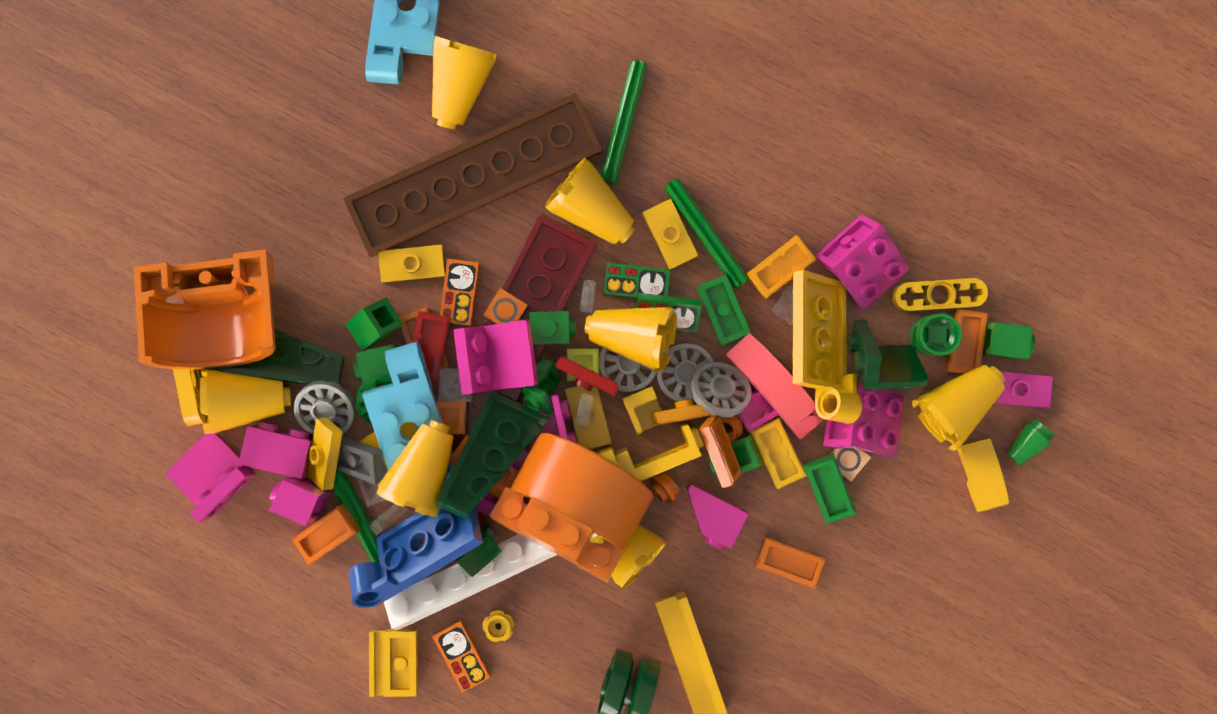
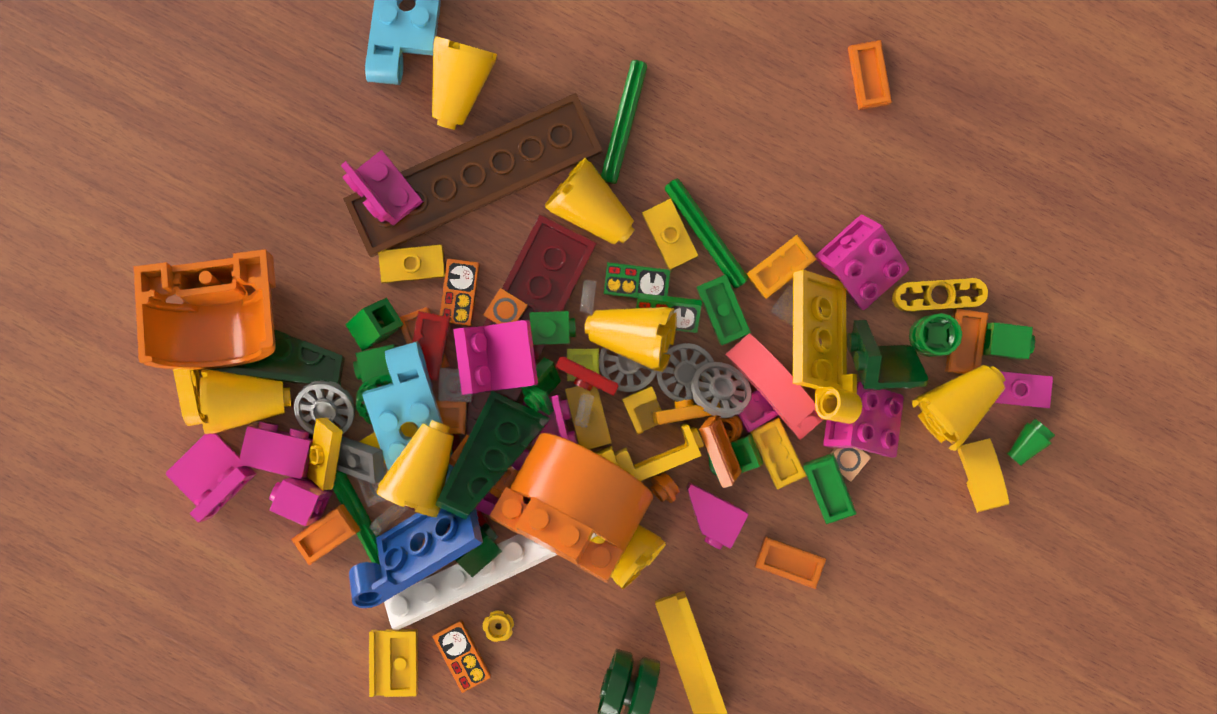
(384, 186): none -> dark pink bracket
(869, 75): none -> orange tile

